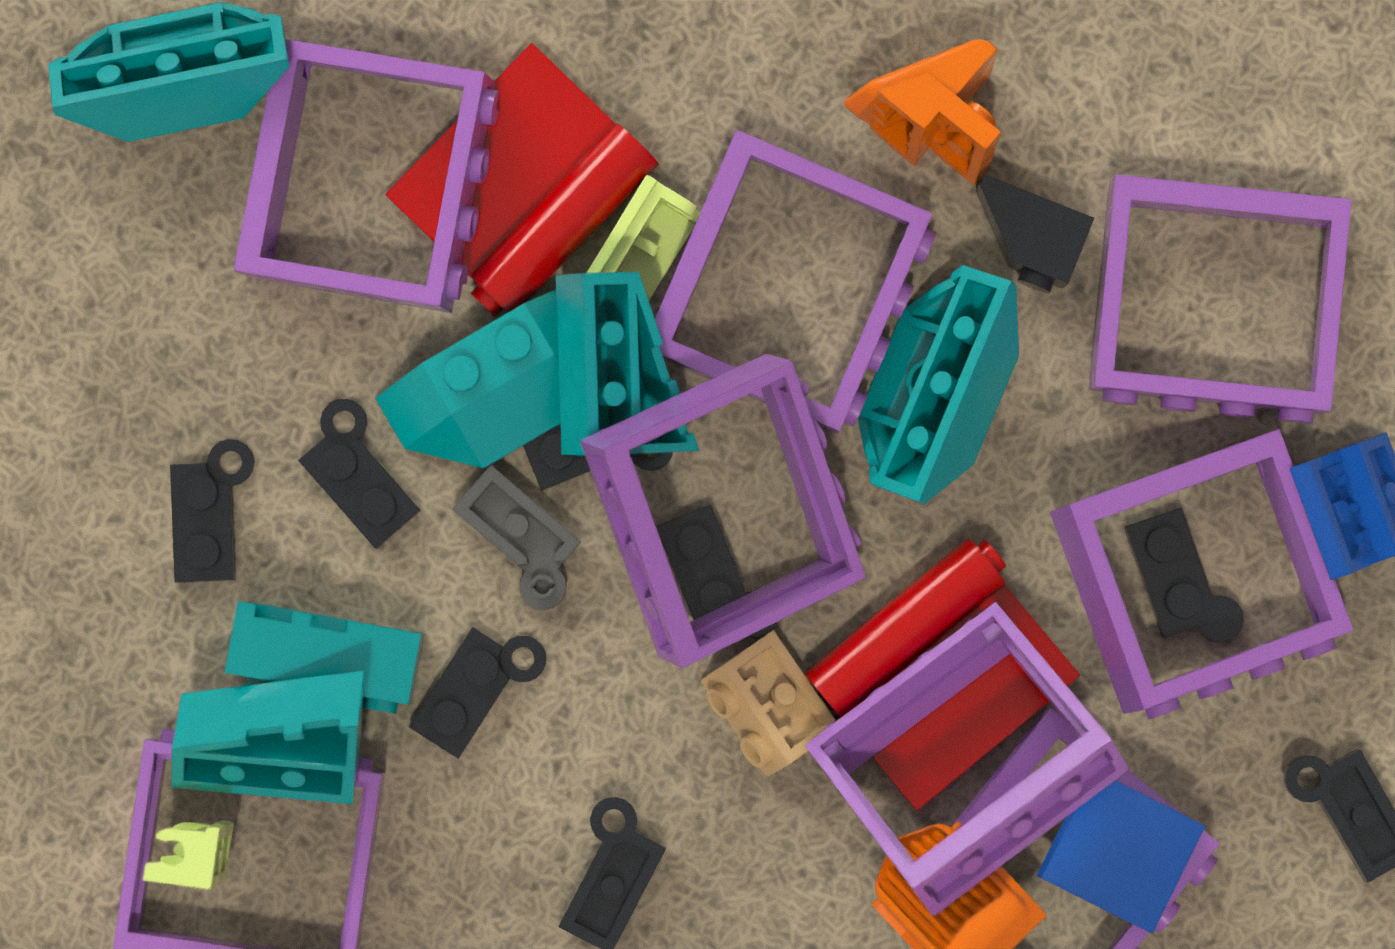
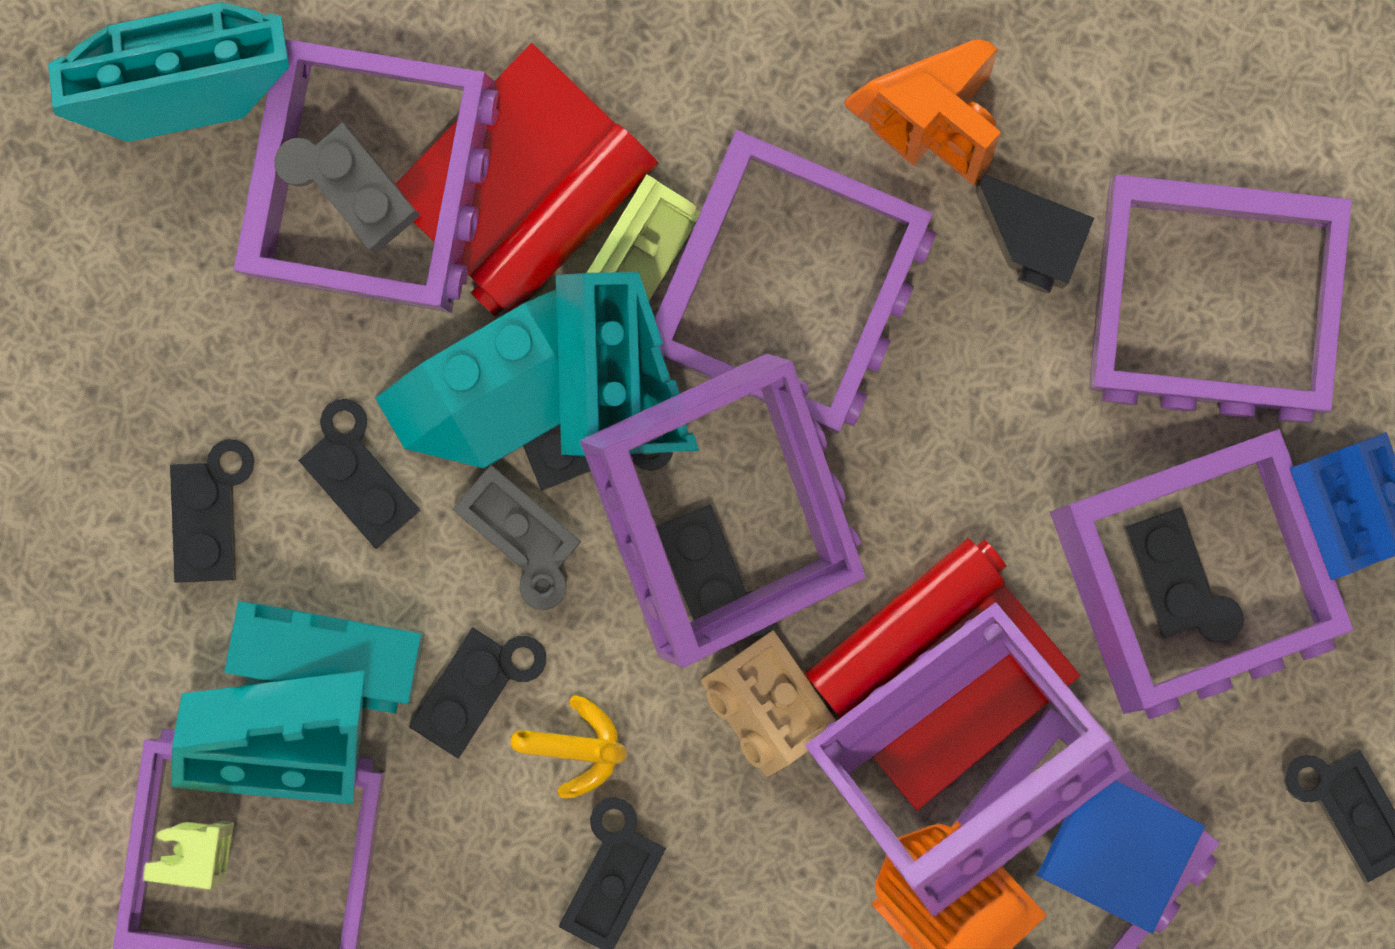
(350, 182): none -> dark grey hinge
(603, 751): none -> yellow piece
(940, 384): teal wedge -> none

